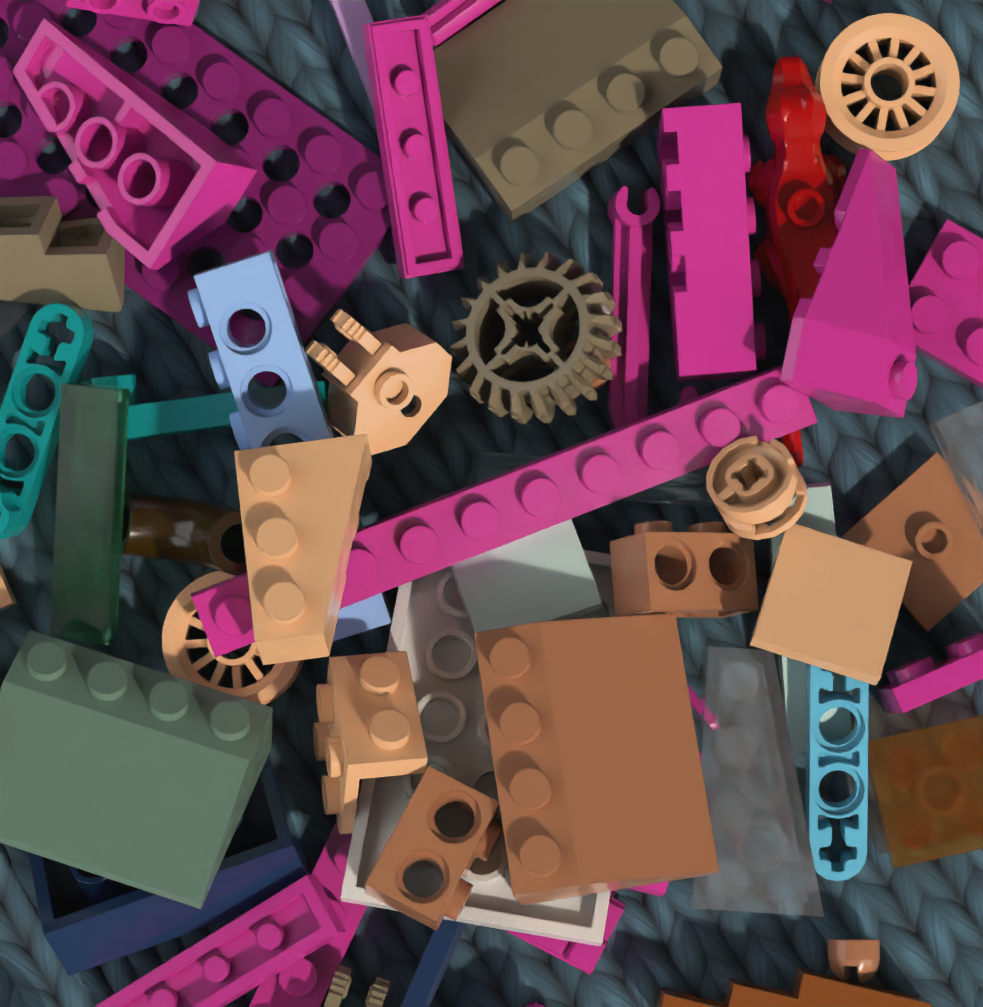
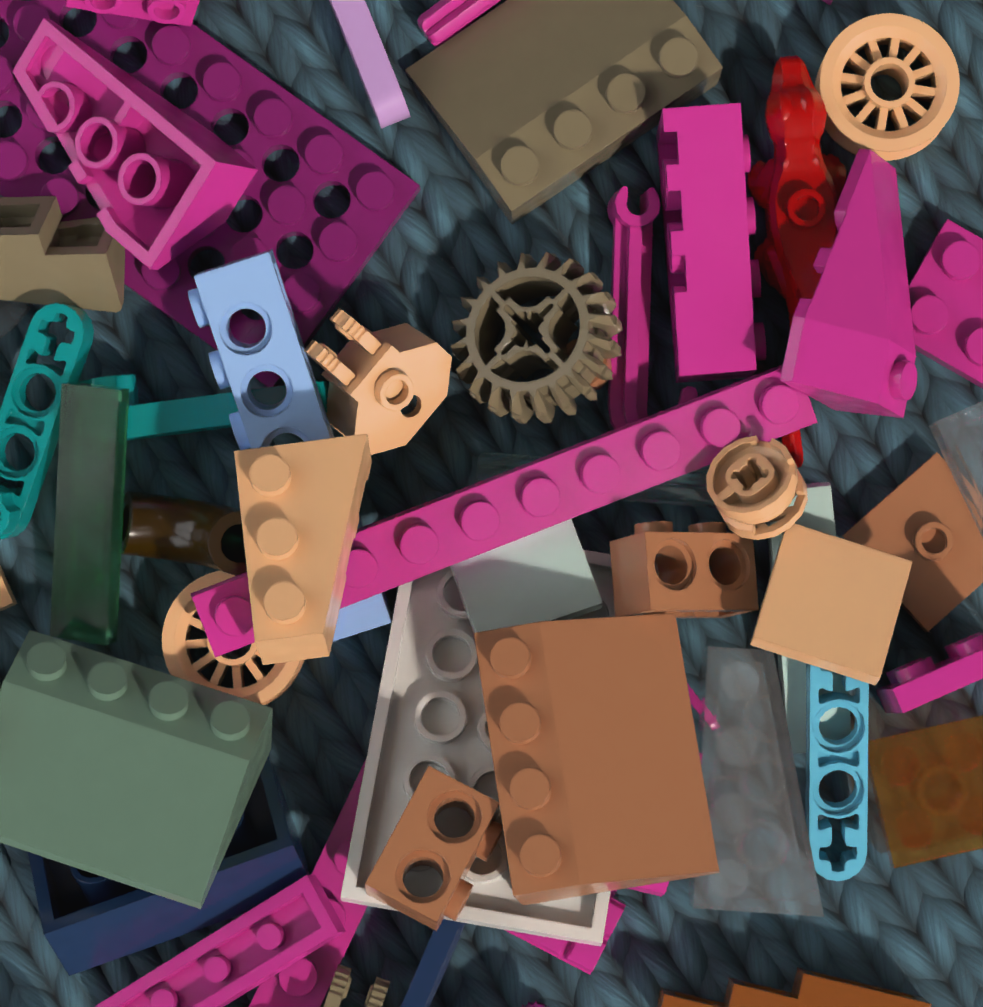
(366, 727): light nougat bracket -> none
(413, 146): dark pink tile -> none
(854, 952): nougat hinge -> none

